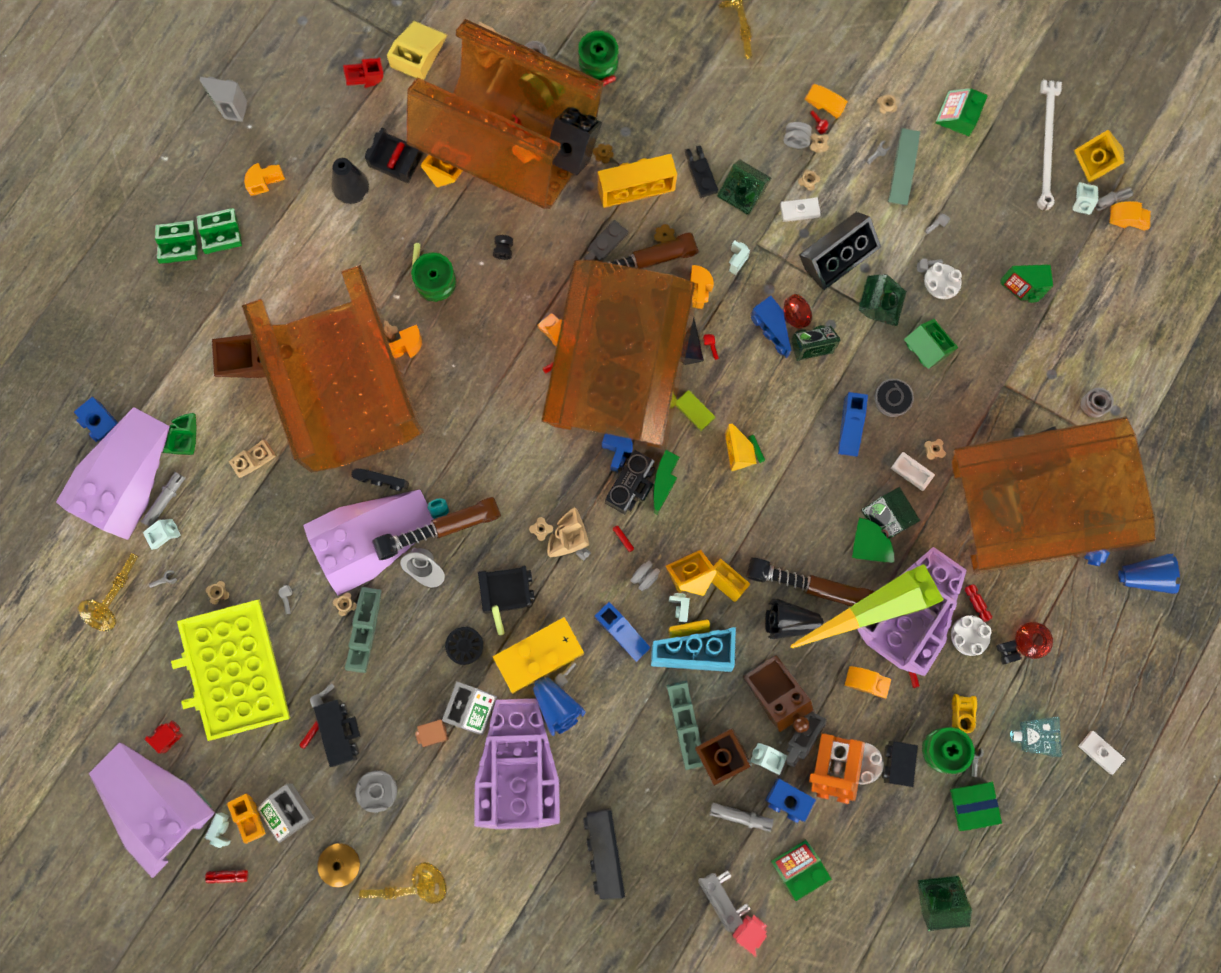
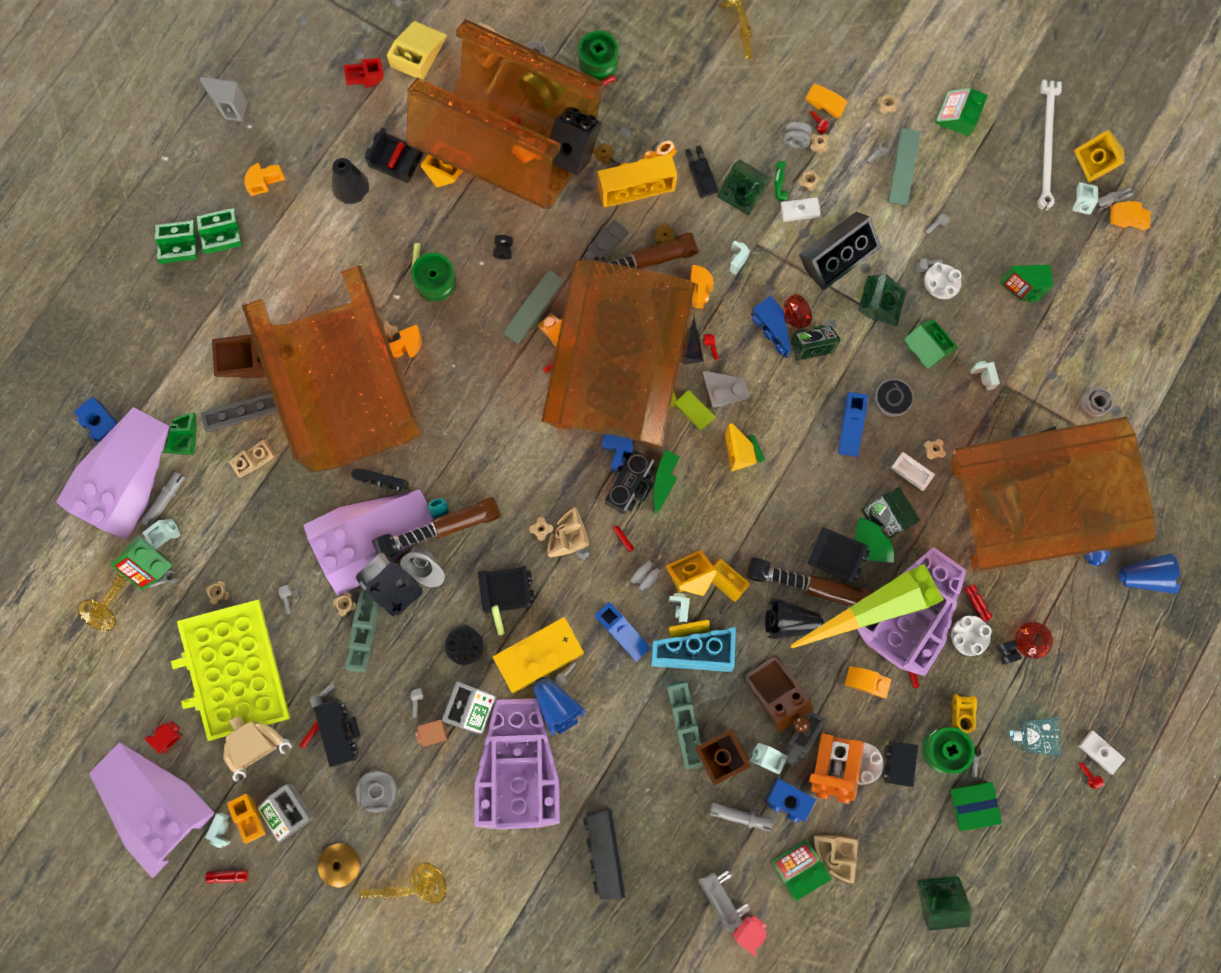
(141, 563): none -> green slope
(238, 412): none -> dark grey plate
(249, 744): none -> tan torso
(389, 584): none -> black axle
(416, 695): none -> light grey hand
(534, 307): none -> sand green slope
(663, 149): none -> light orange plate
(724, 388): none -> light grey wing
(780, 195): none -> green arm
(838, 555): none -> black panel
(839, 854): none -> tan brick
(989, 375): none -> light aqua bracket
(1094, 782): none -> red hand

